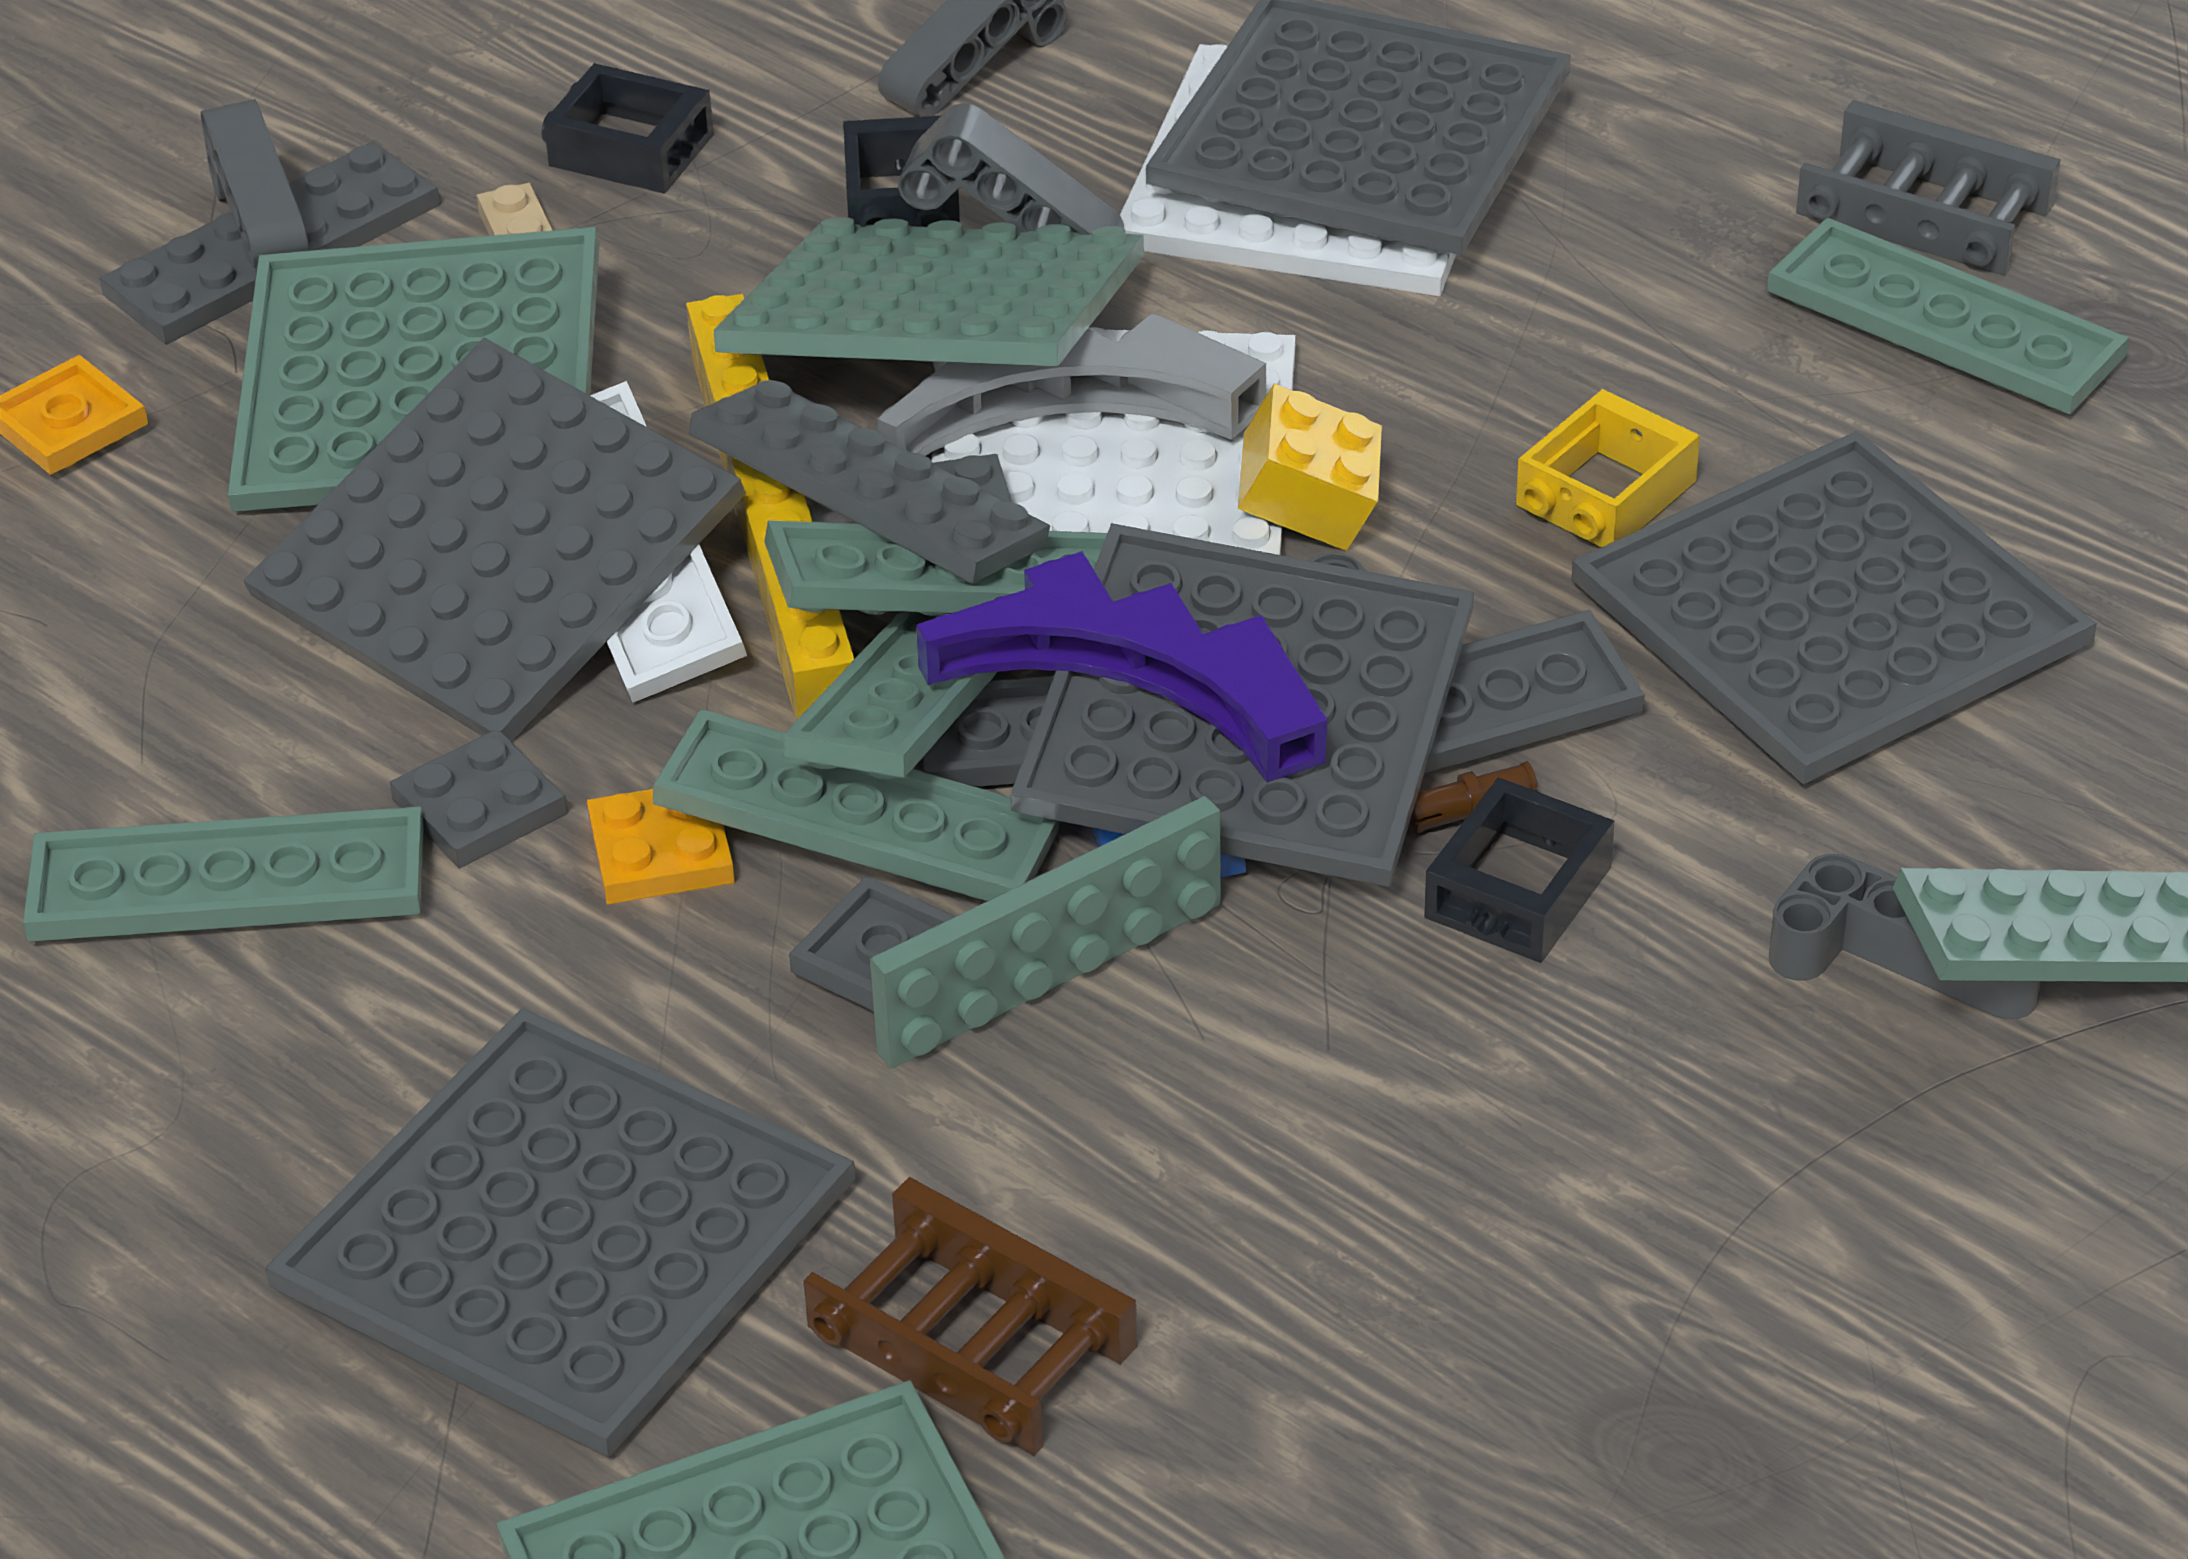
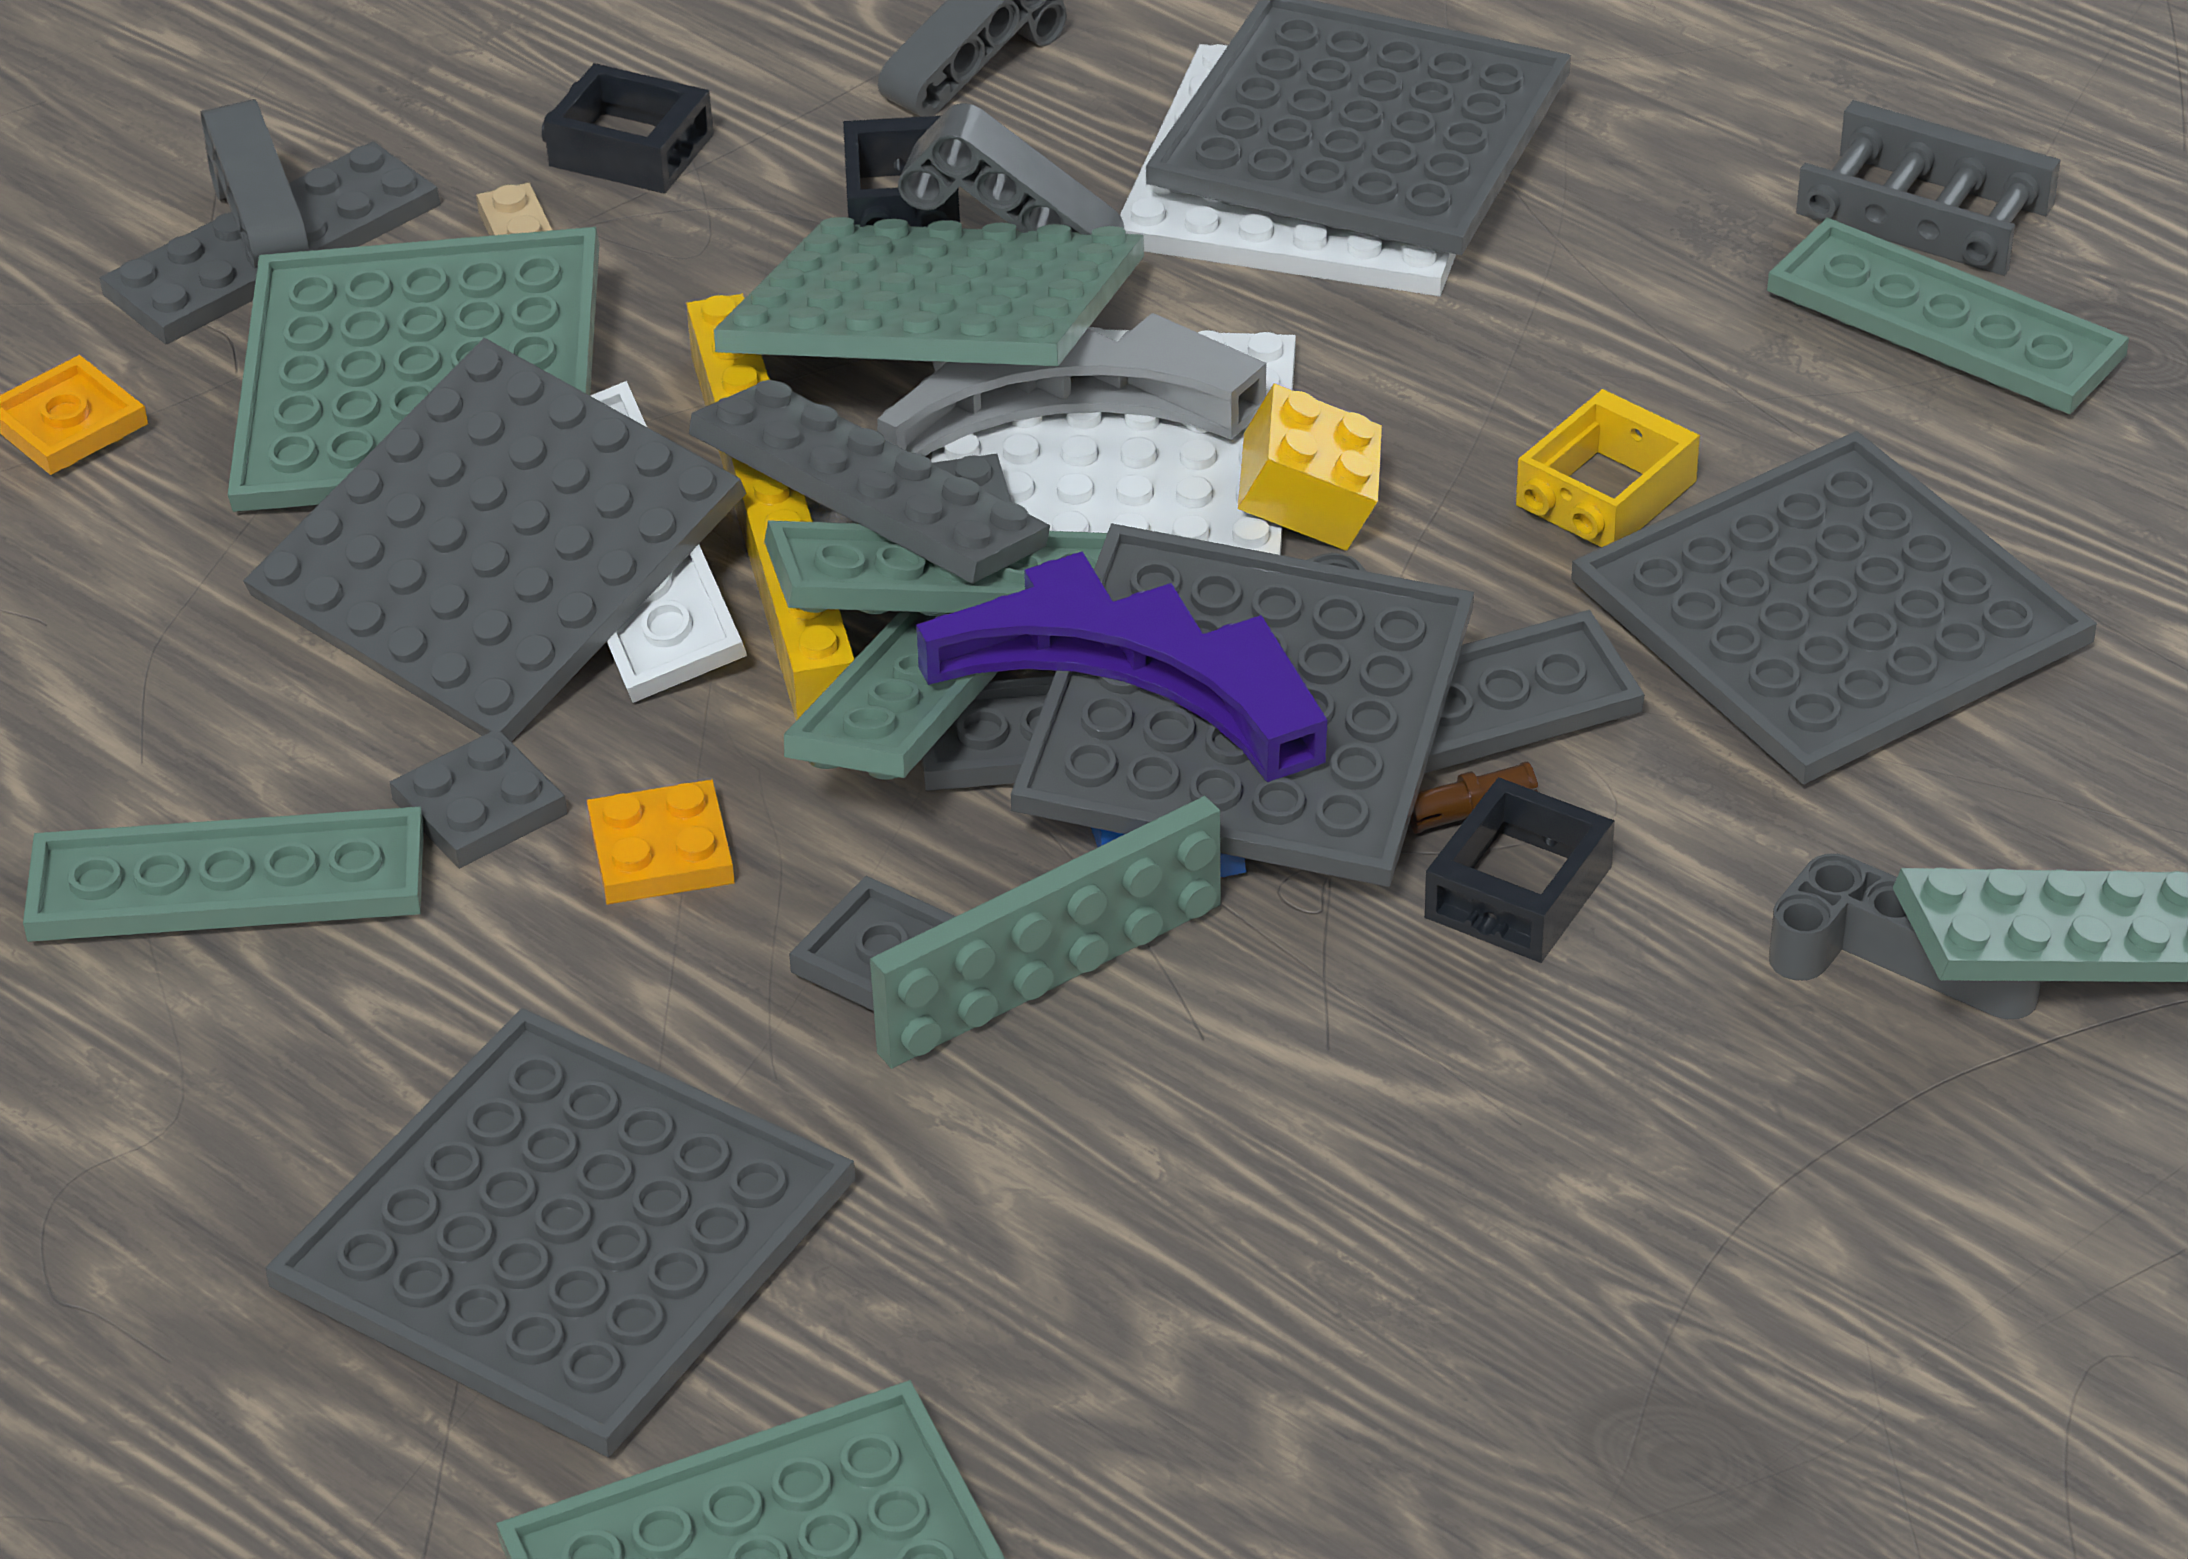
(900, 825): sand green plate -> none
(978, 1257): reddish brown fence -> none

